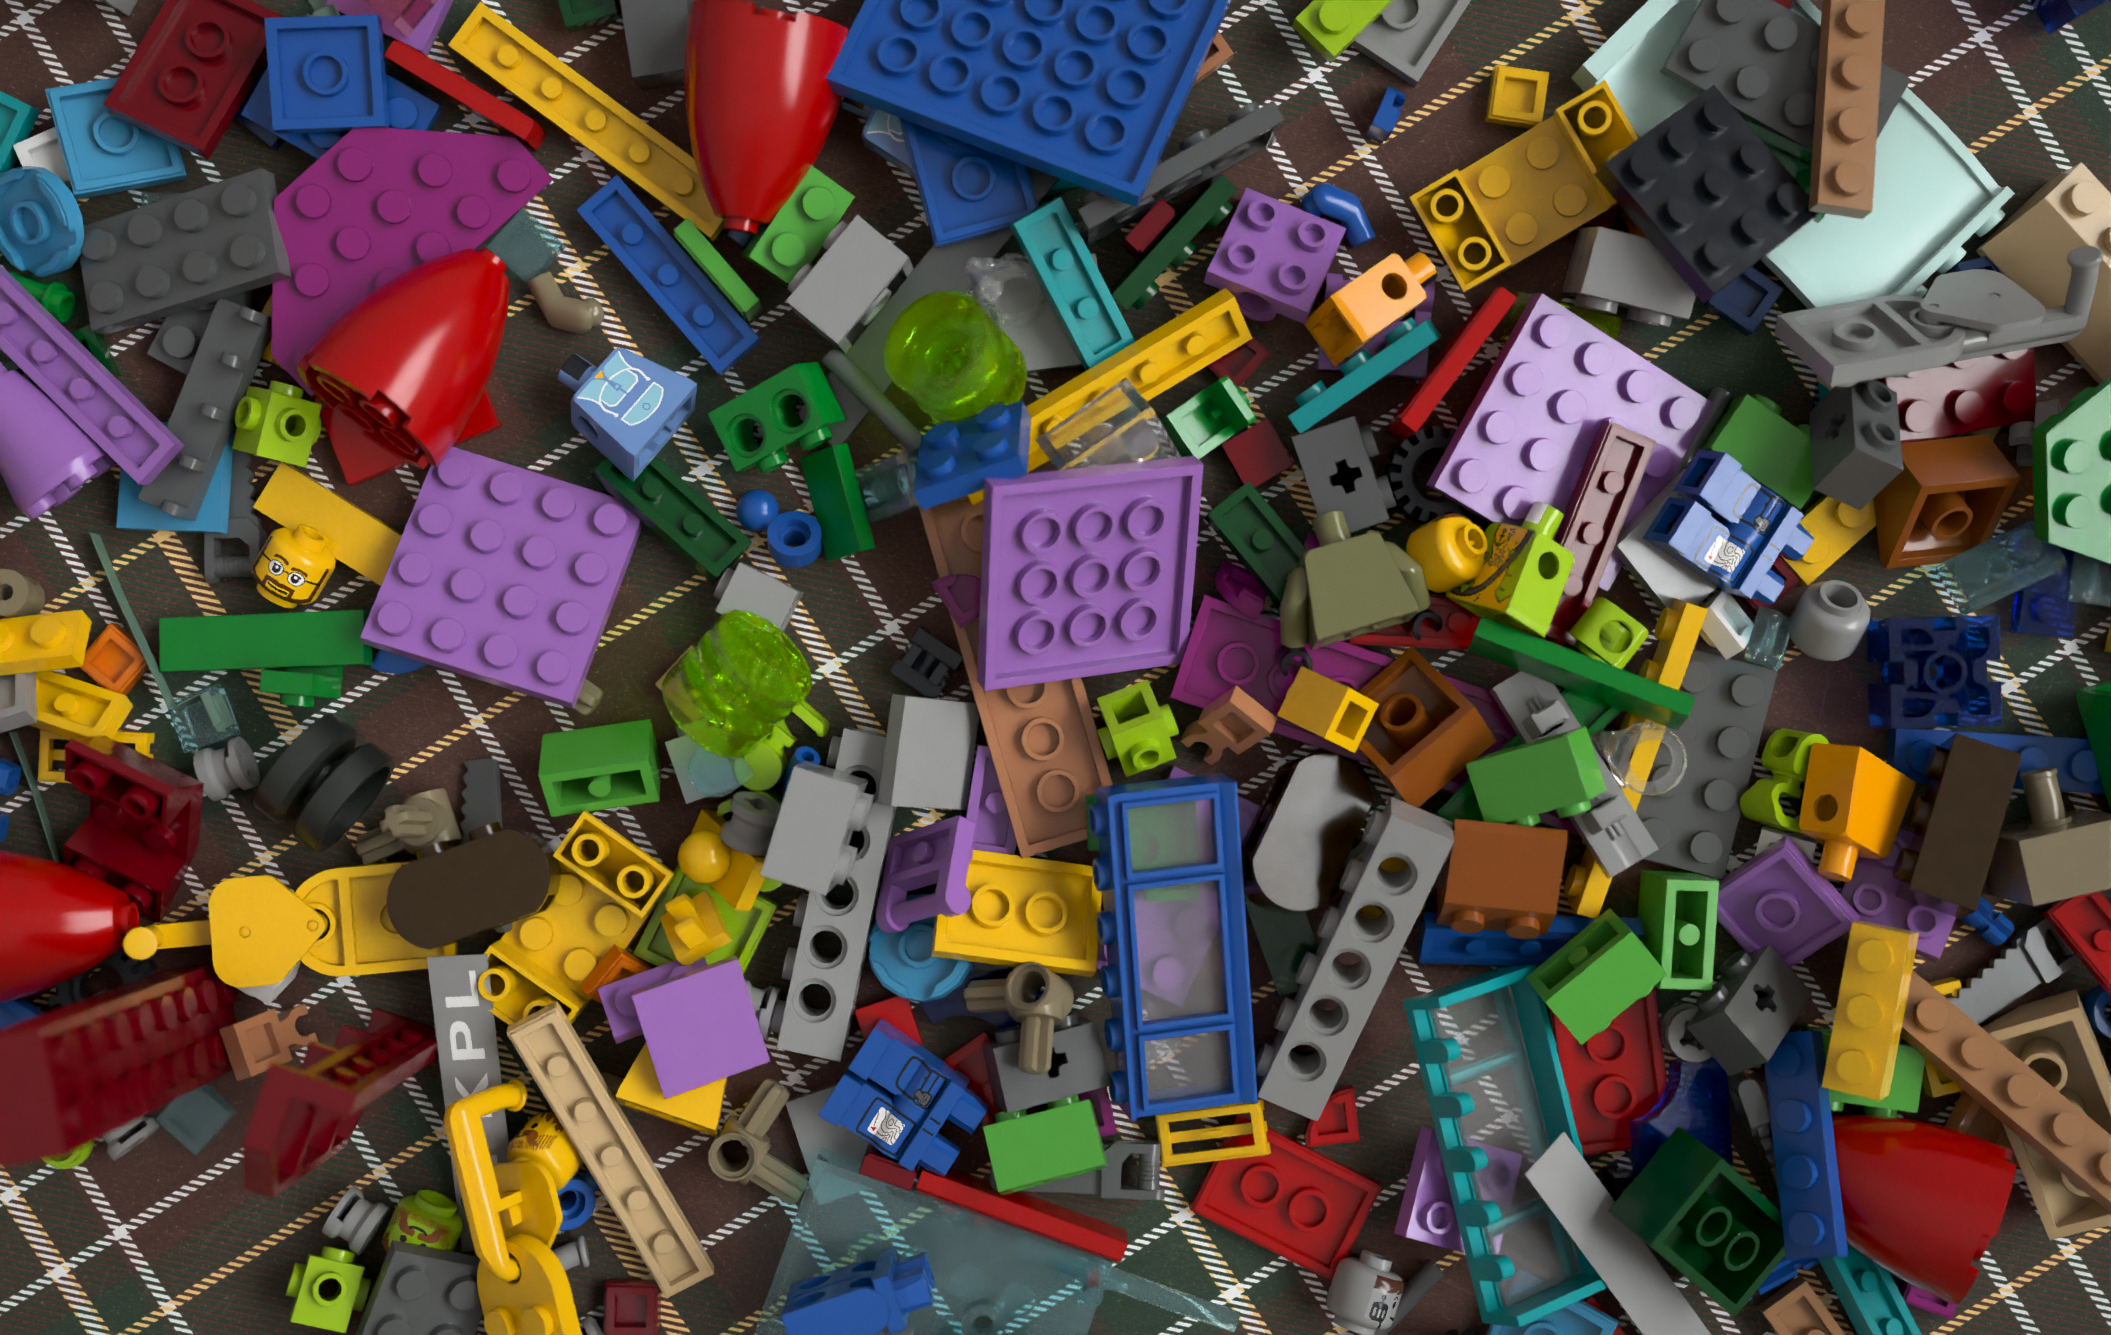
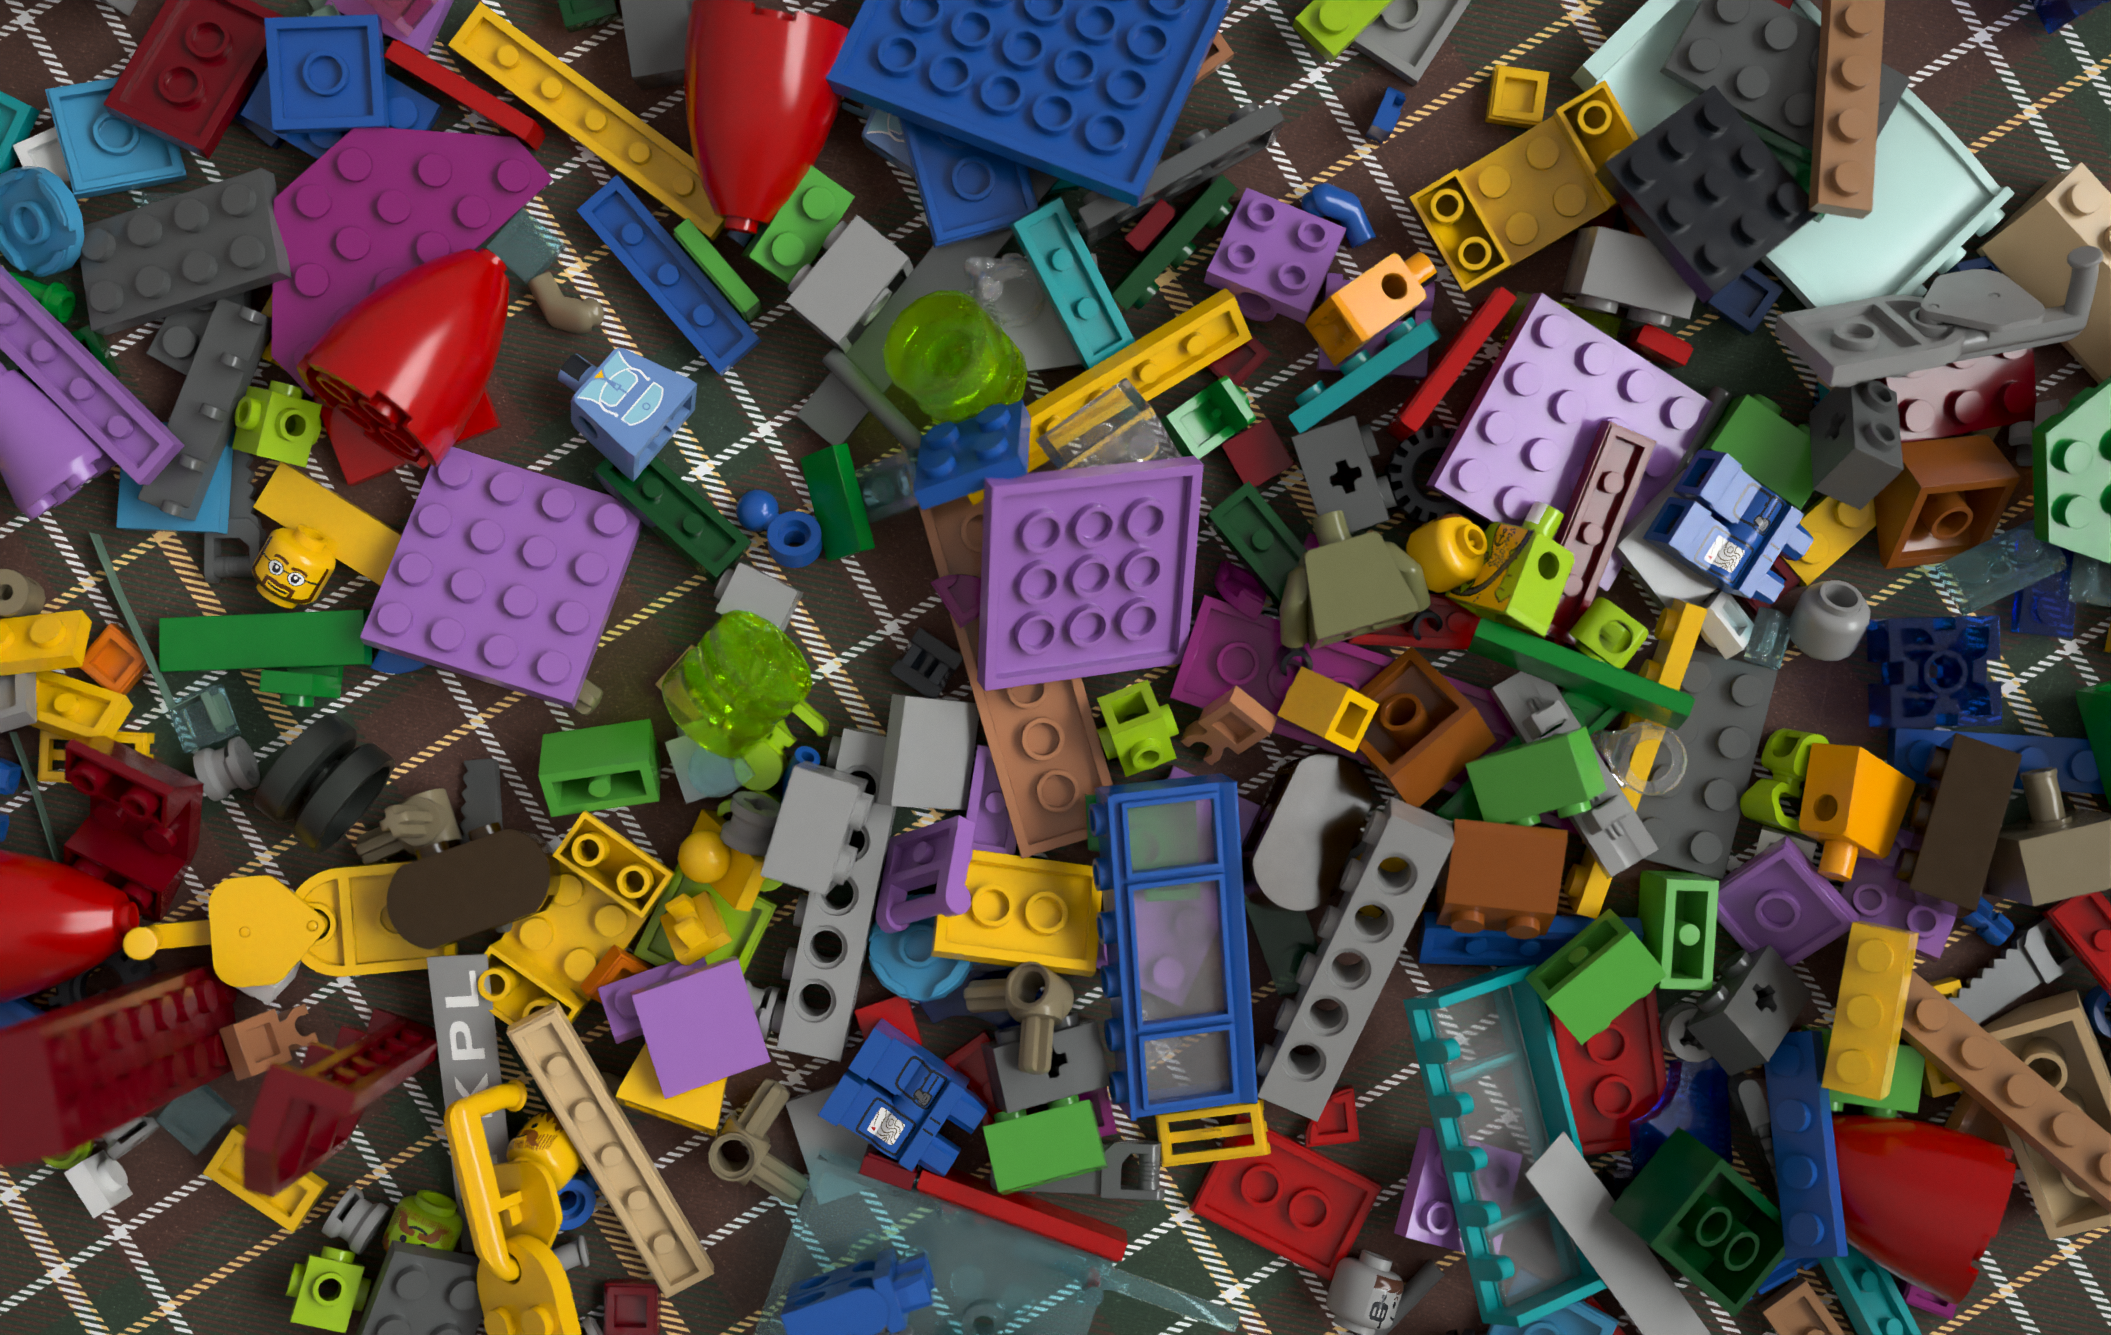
(99, 1183): none -> white plate
(287, 1207): none -> yellow plate
(774, 409): green brick -> none
(1659, 346): none -> red tile

